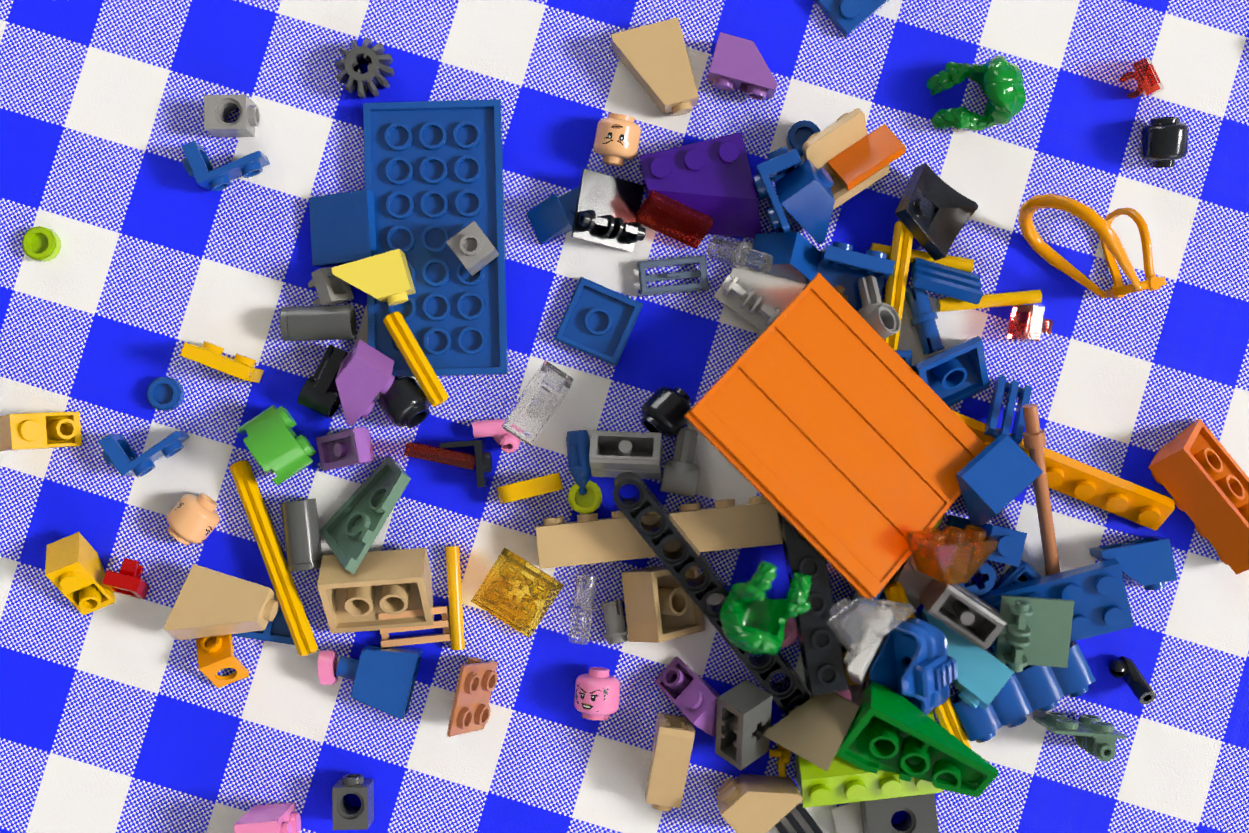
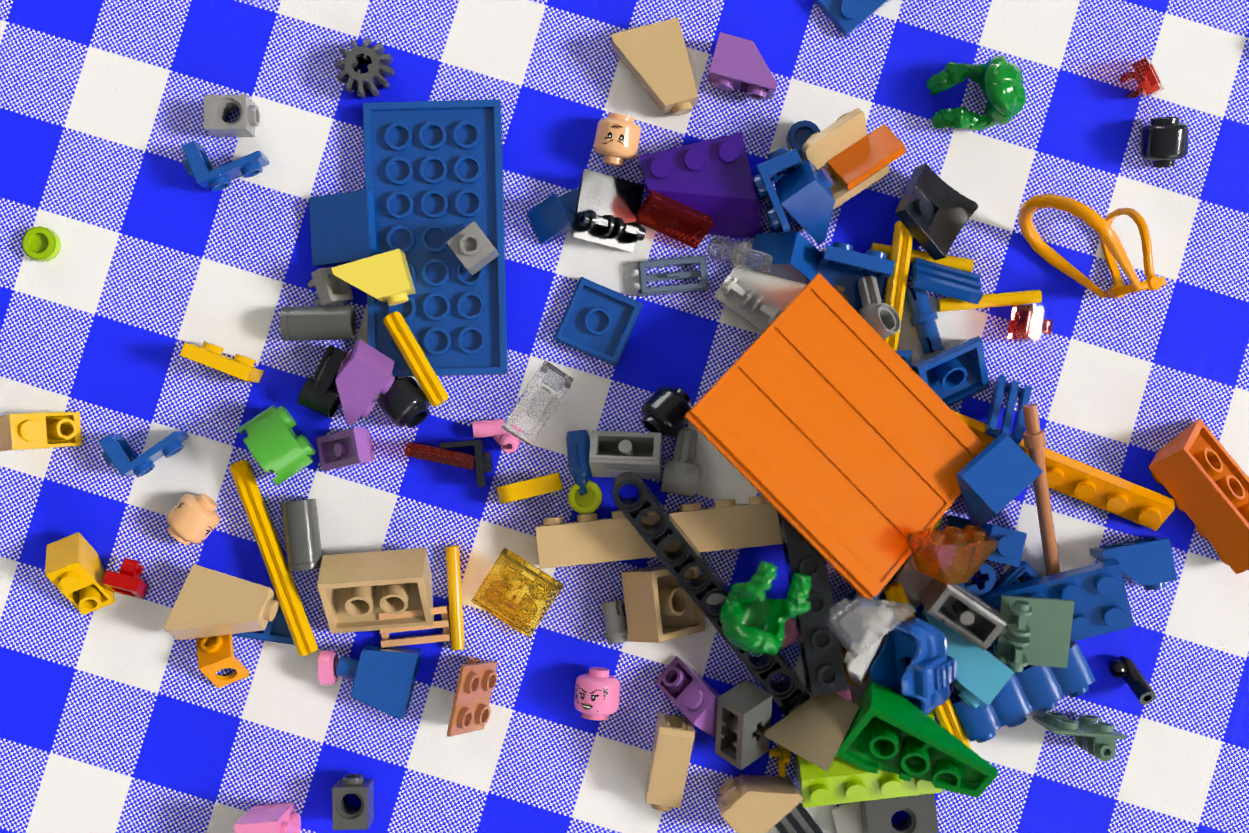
(165, 393): blue tile -> none
(362, 516): sand green wing -> none
(582, 609): clear axle -> none

